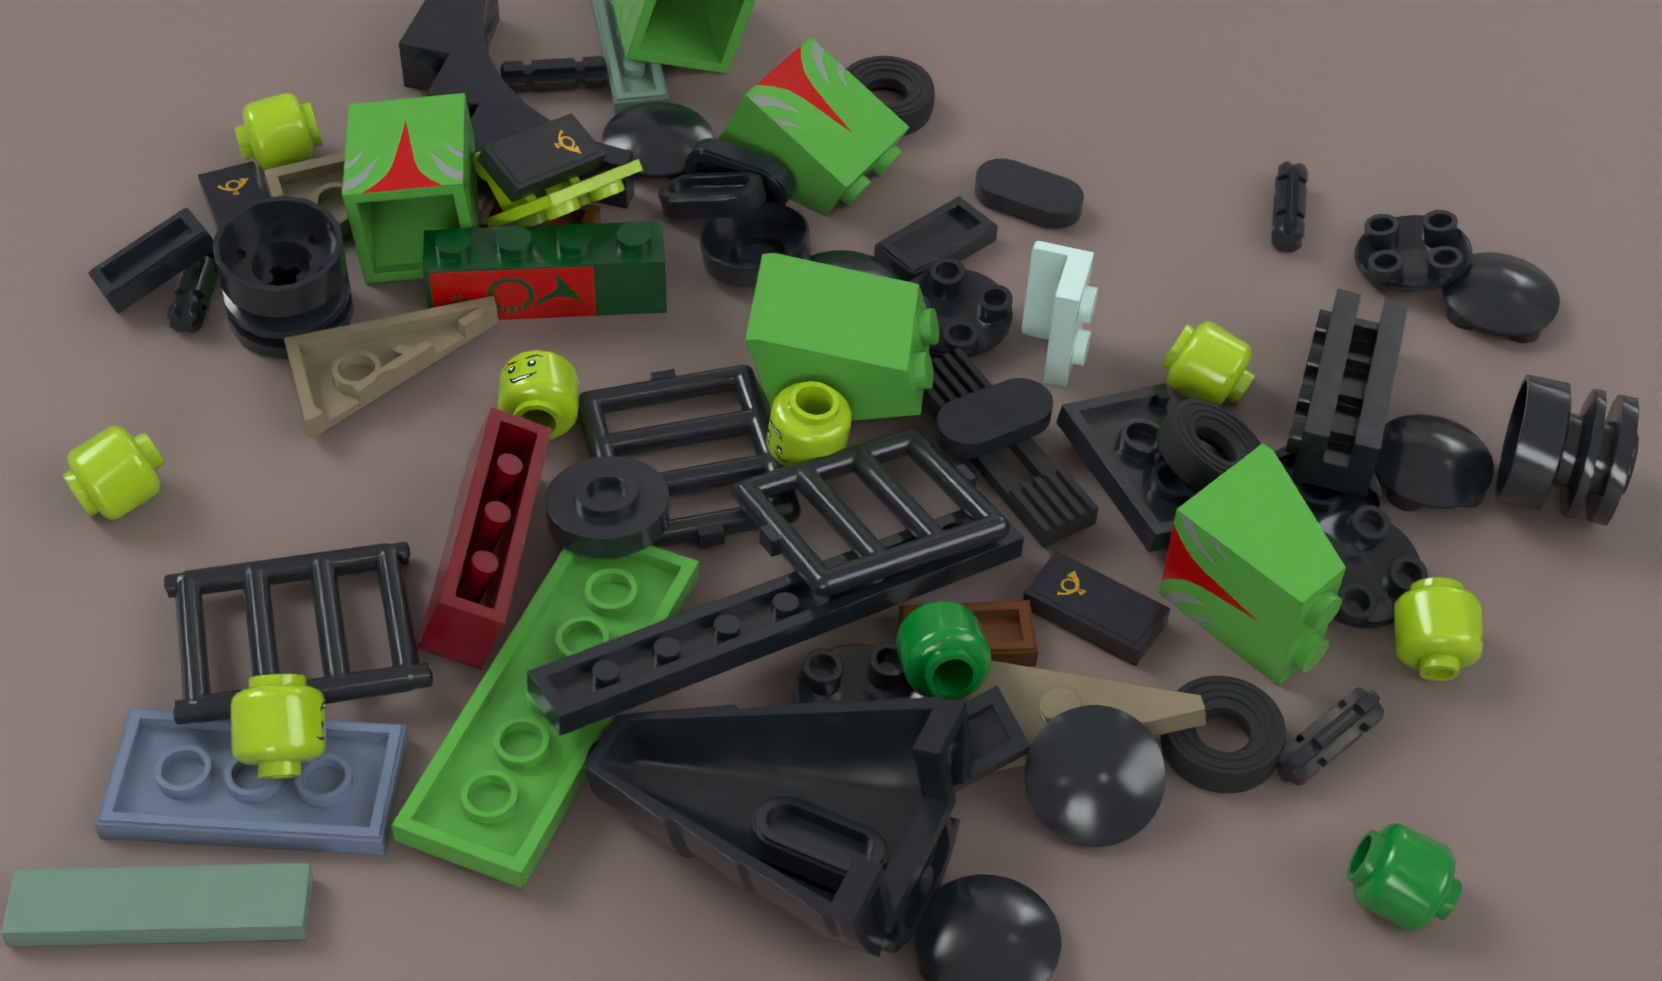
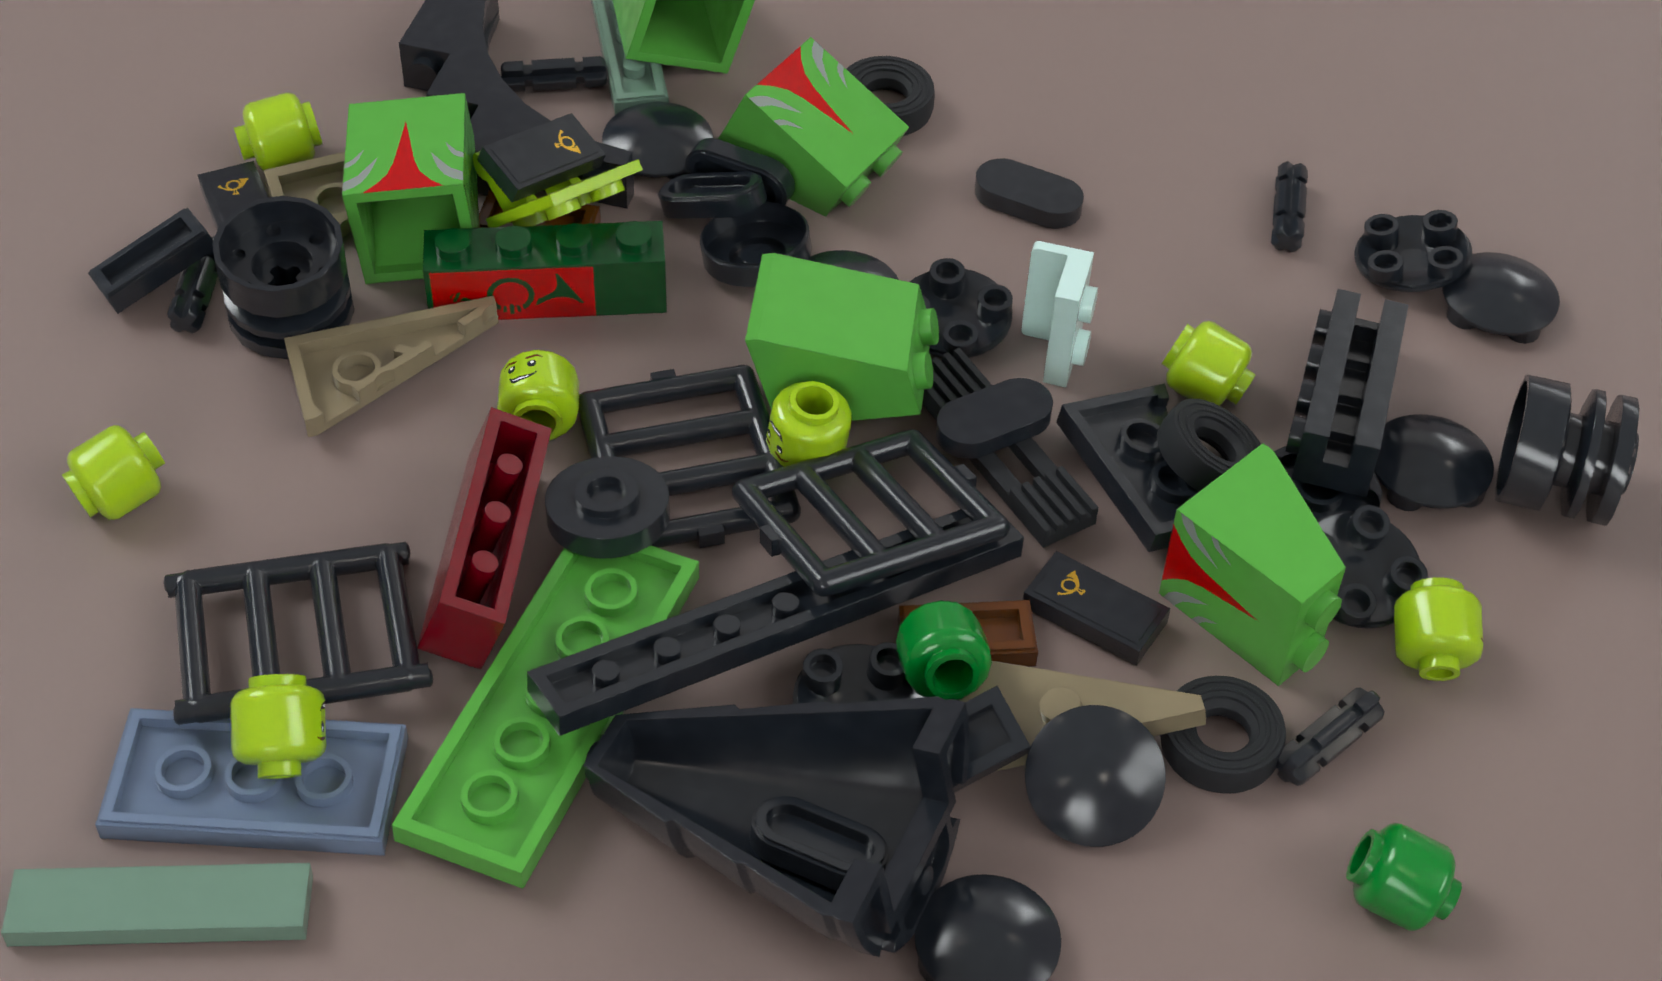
(947, 232): black tile -> none

